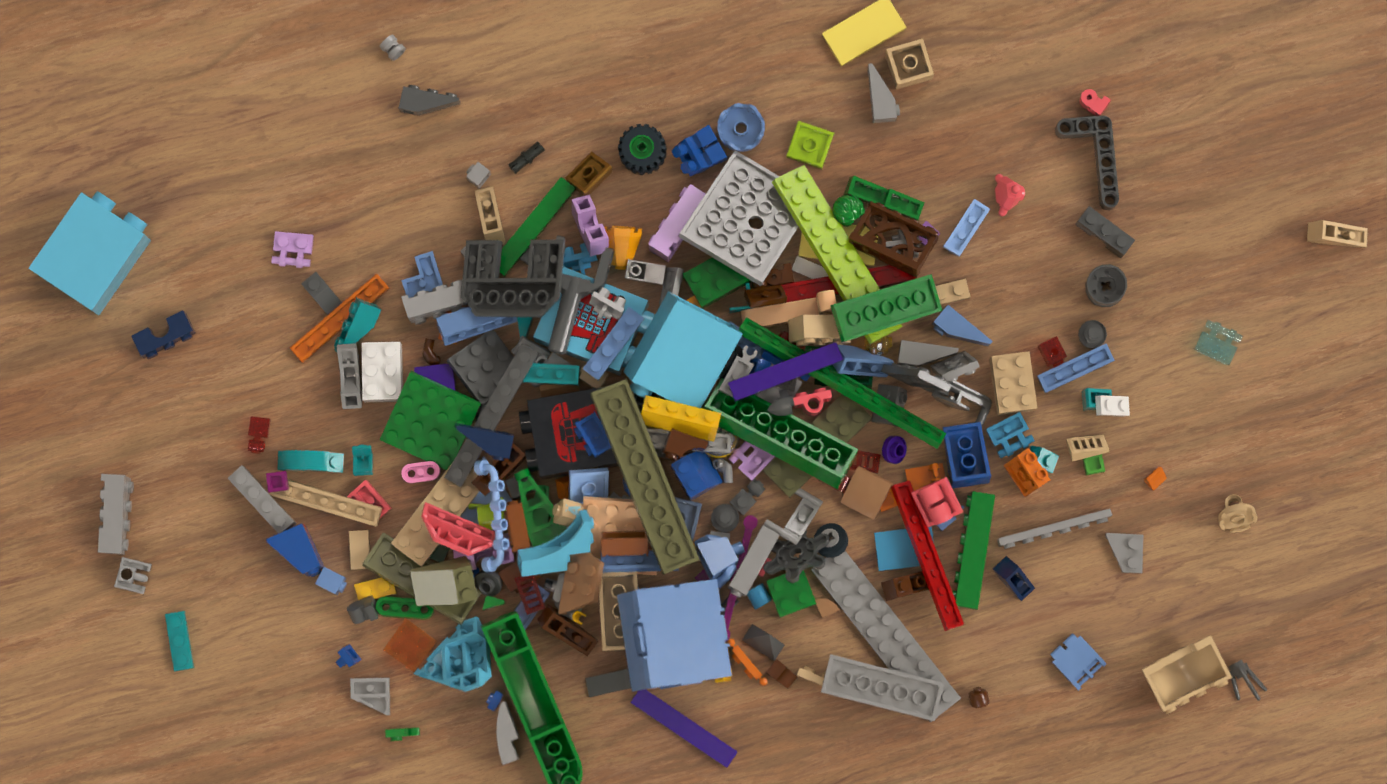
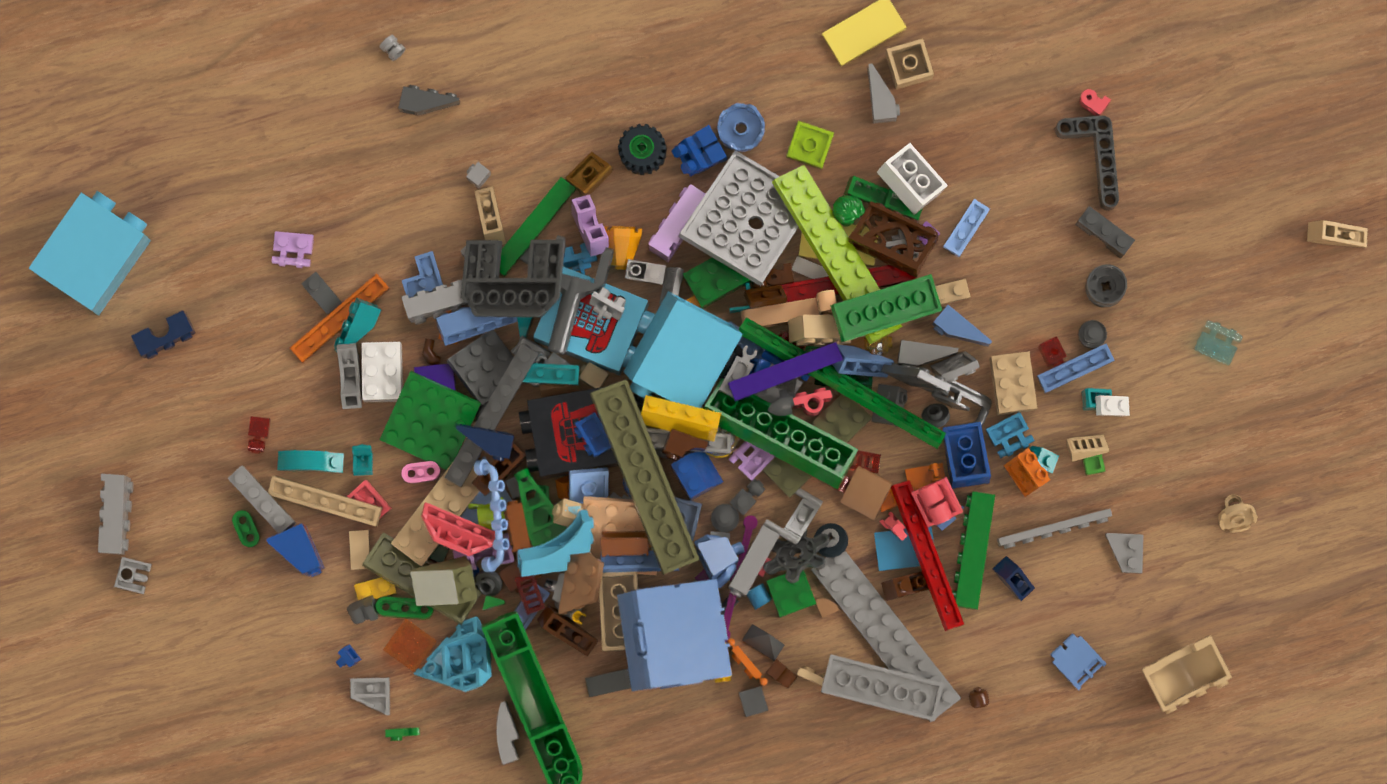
(179, 641): teal plate -> none
(246, 529): none -> green plate
(277, 481): magenta plate -> none
(331, 581): medium blue brick -> none
(494, 700): blue plate -> none
(526, 157): pearl dark grey pin -> none
(613, 343): medium blue plate -> none
(684, 727): dark purple tile -> none
(725, 468): light grey arm -> none
(753, 701): none -> dark grey piece
(894, 449): dark purple plate -> none
(895, 526): none -> coral plate
(912, 178): none -> white brick
(936, 415): none -> dark grey plate
(1007, 193): coral rock -> none
(1155, 478): orange slope -> none
(1241, 670): dark grey plant -> none

